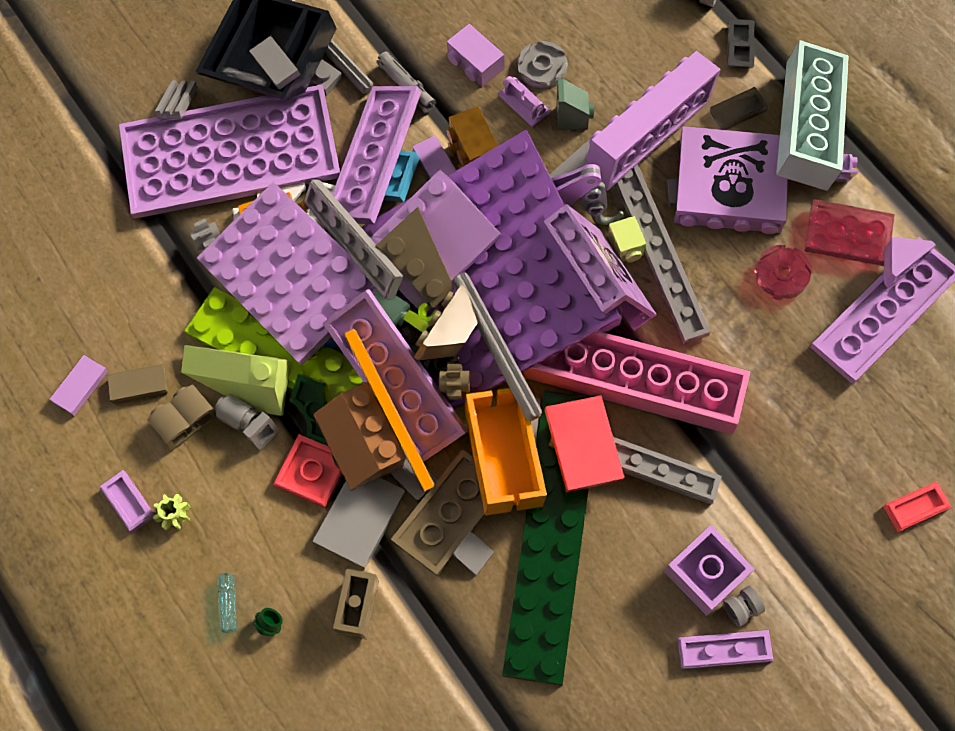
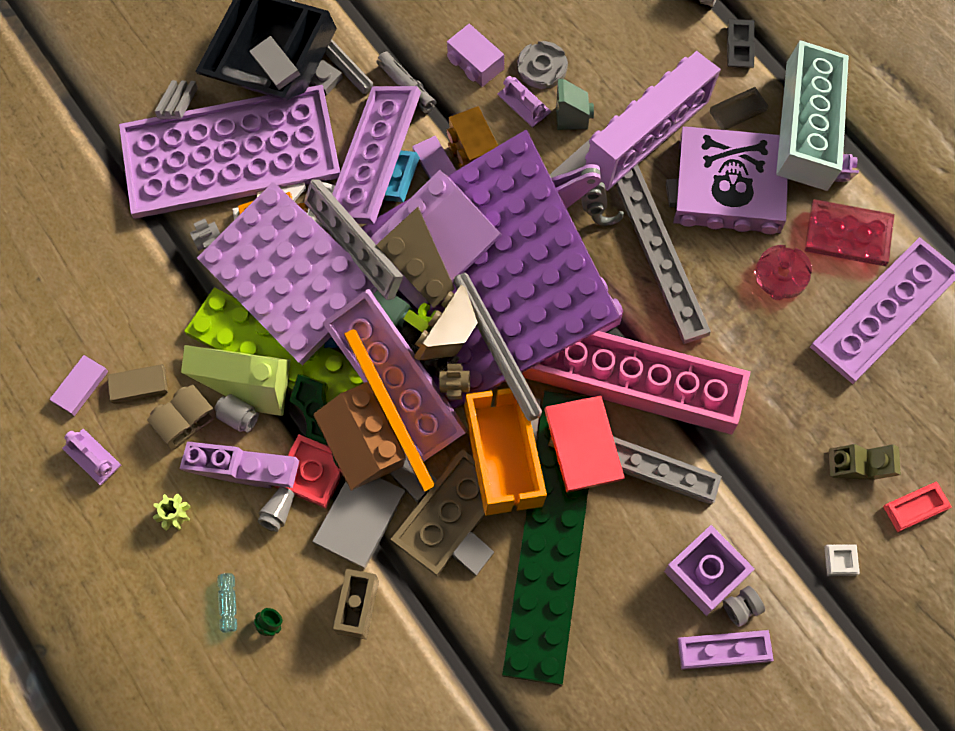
(90, 455): none -> lavender hinge
(127, 501): lavender tile -> none
(239, 466): none -> lavender slope
(261, 431): light grey plate -> none
(276, 510): none -> light grey cone
(599, 266): lavender panel -> none
(627, 239): yellowish green brick -> none
(842, 560): none -> white tile
(862, 463): none -> olive slope
(902, 256): lavender slope -> none

